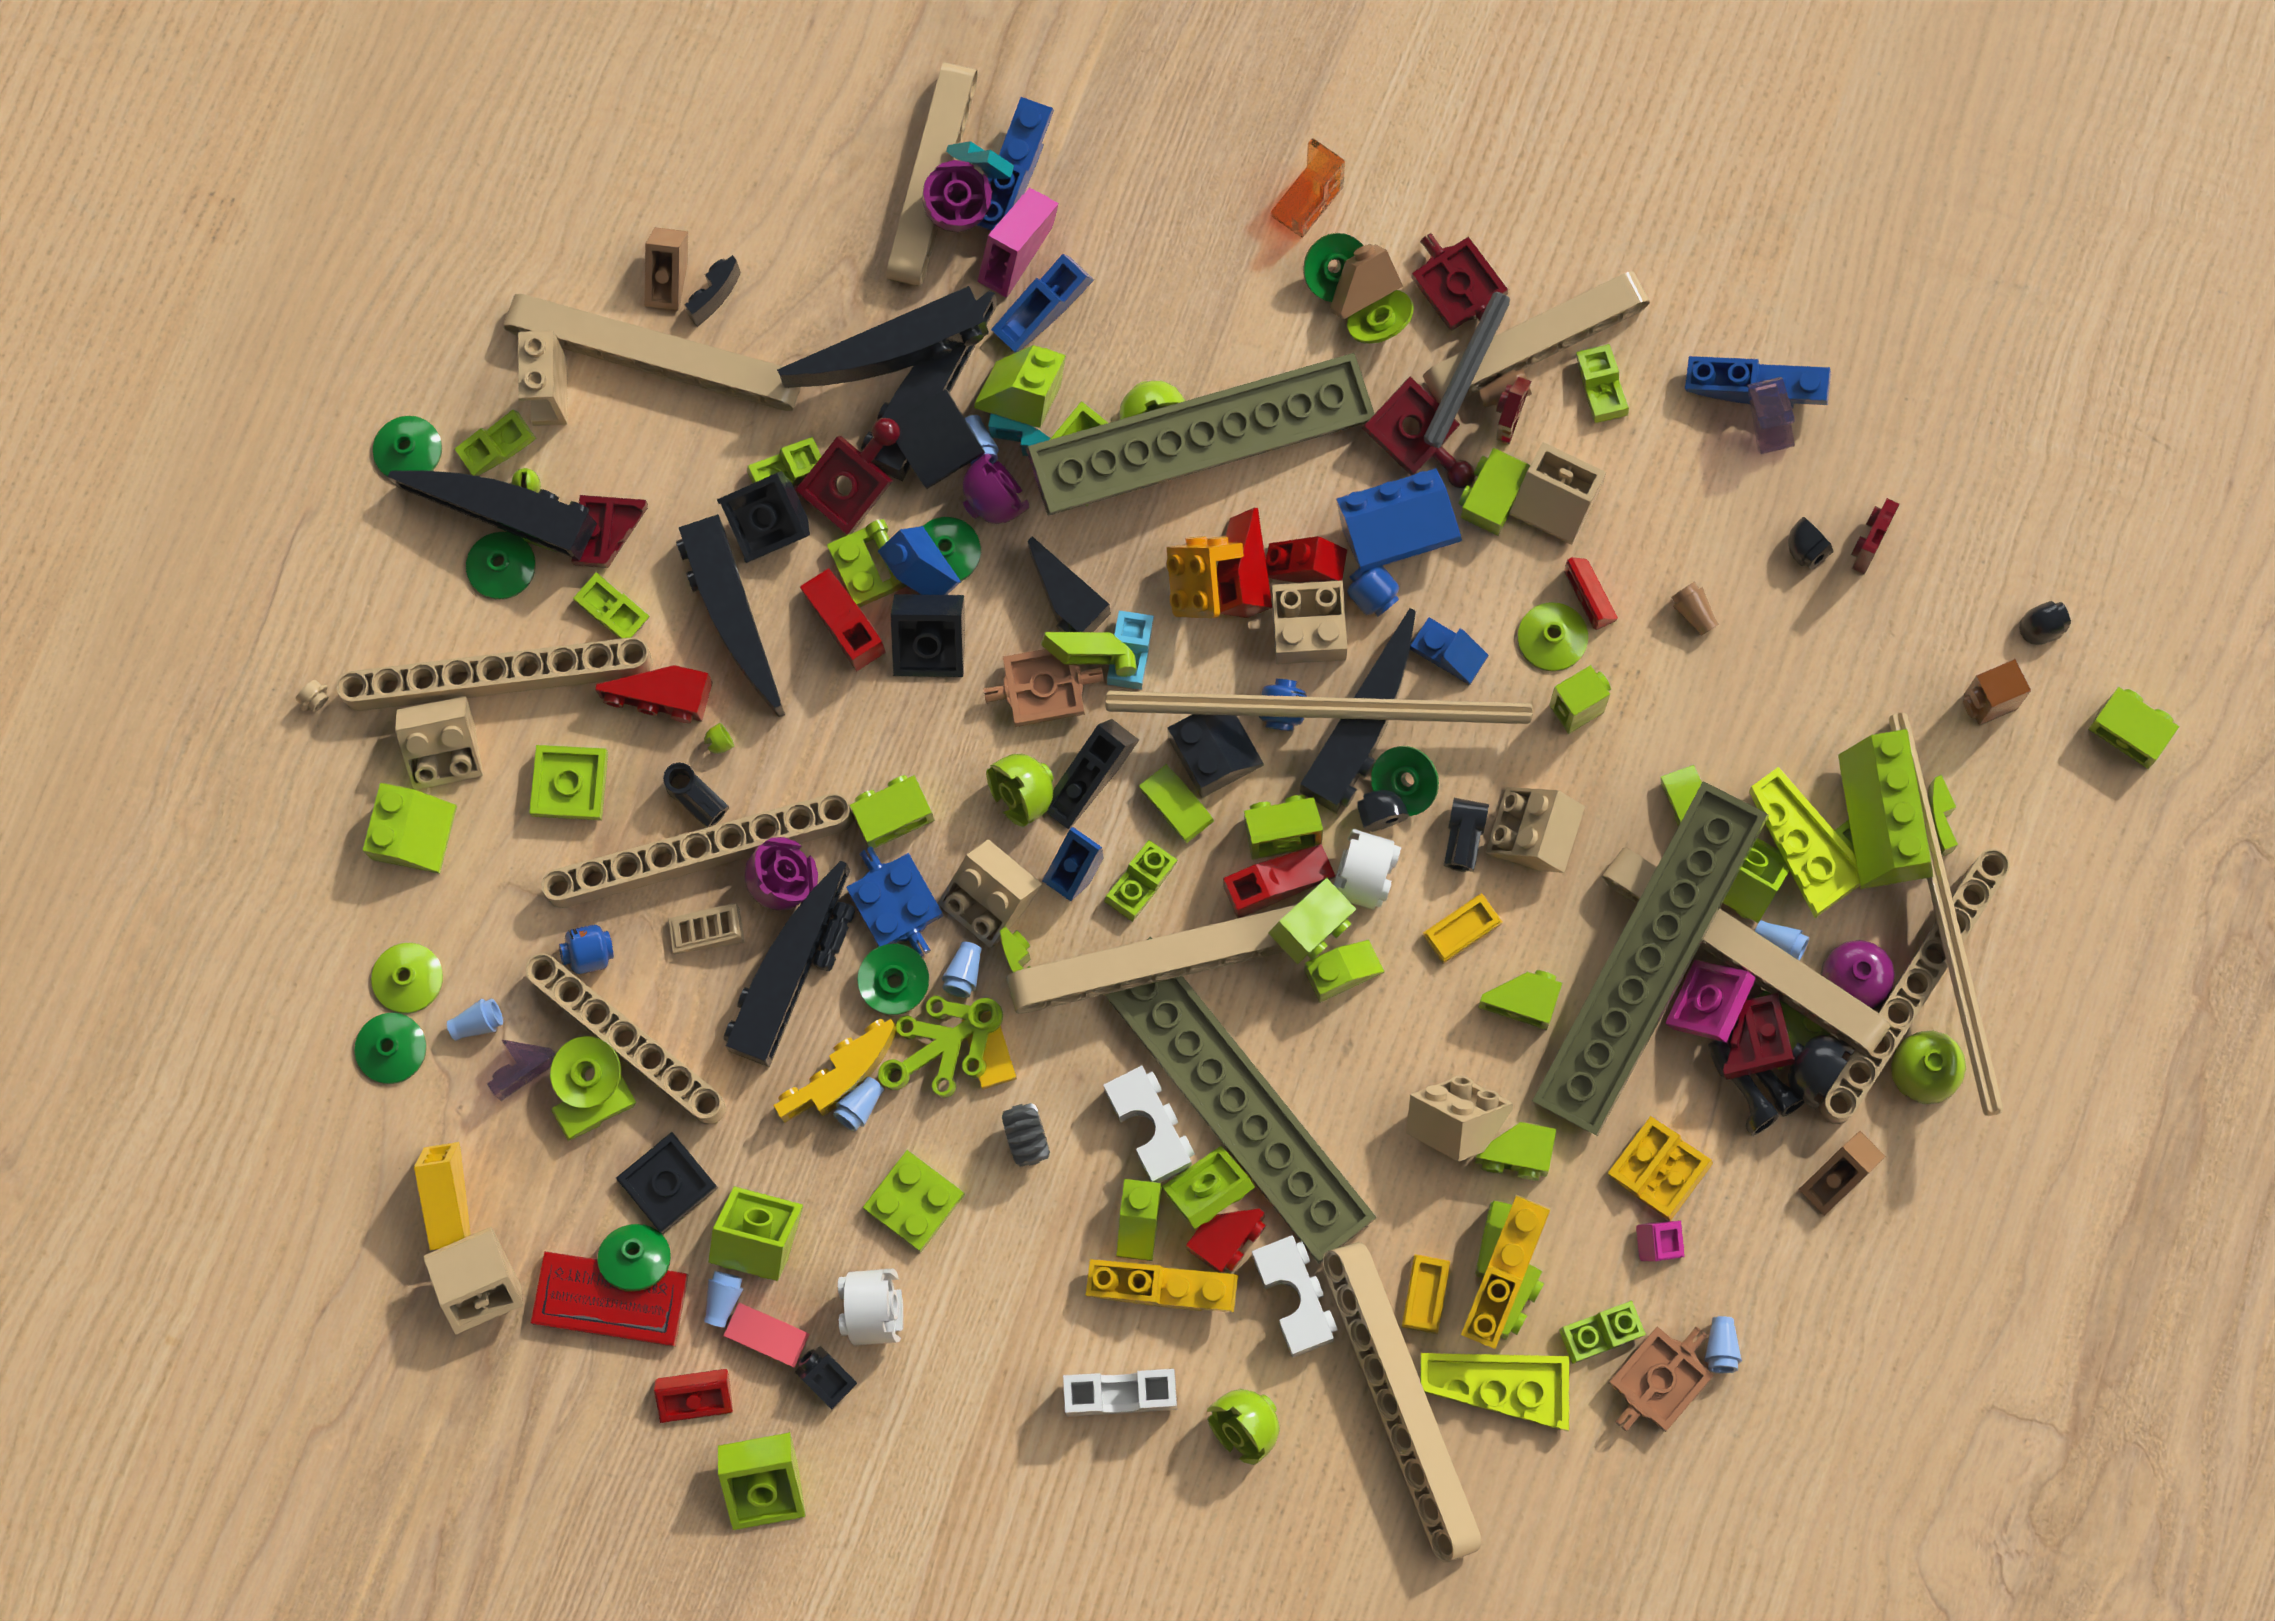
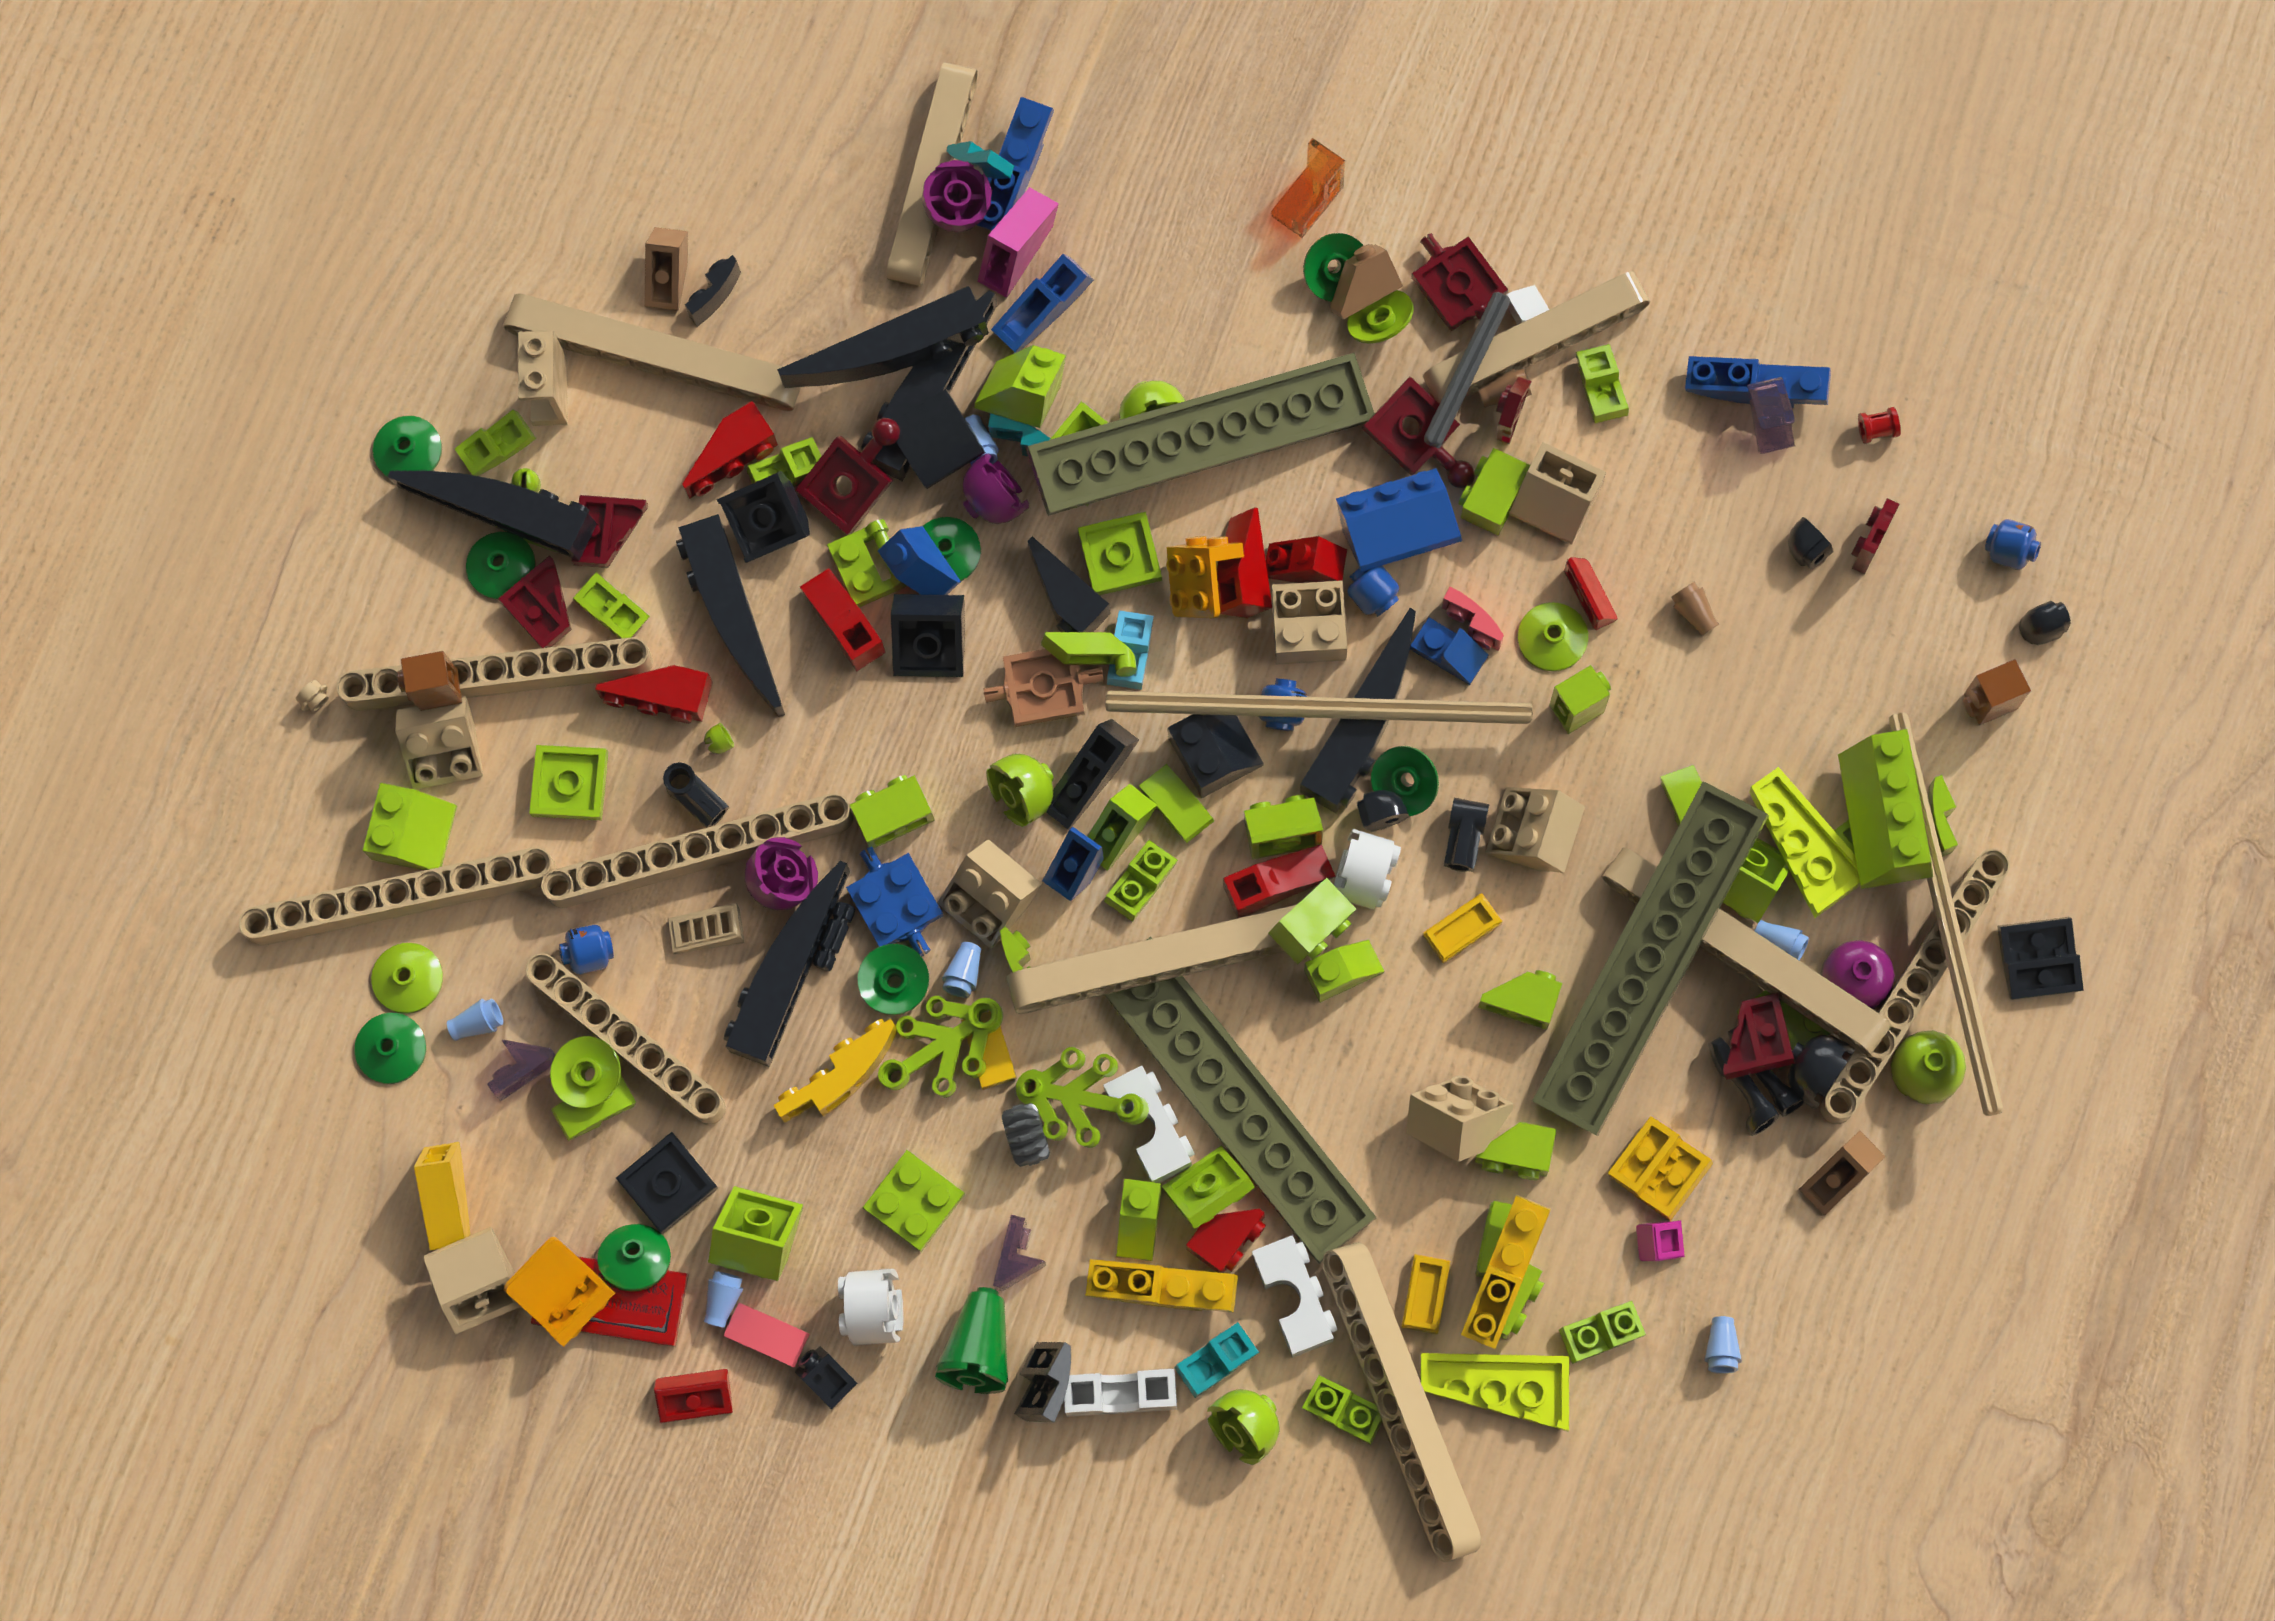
(382, 891): none -> tan beam
(430, 680): none -> dark orange brick
(539, 604): none -> dark red wing
(558, 1290): none -> light orange bracket
(734, 444): none -> red slope
(760, 1481): lime slope -> none
(858, 1104): light blue cone -> none
(977, 1346): none -> green cone
(1012, 1265): none -> slope
(1049, 1375): none -> black slope
(1074, 1096): none -> lime plant
(1120, 553): none -> lime plate
(1121, 823): none -> lime slope
(1216, 1360): none -> teal slope
(1343, 1409): none -> lime slope
(1482, 626): none -> coral slope
(1526, 304): none -> white slope
(1661, 1379): nougat plate -> none
(1710, 1000): dark pink plate -> none
(1879, 425): none -> red bush
(2012, 544): none -> blue head
(2040, 958): none -> black slope
(2134, 727): lime brick -> none

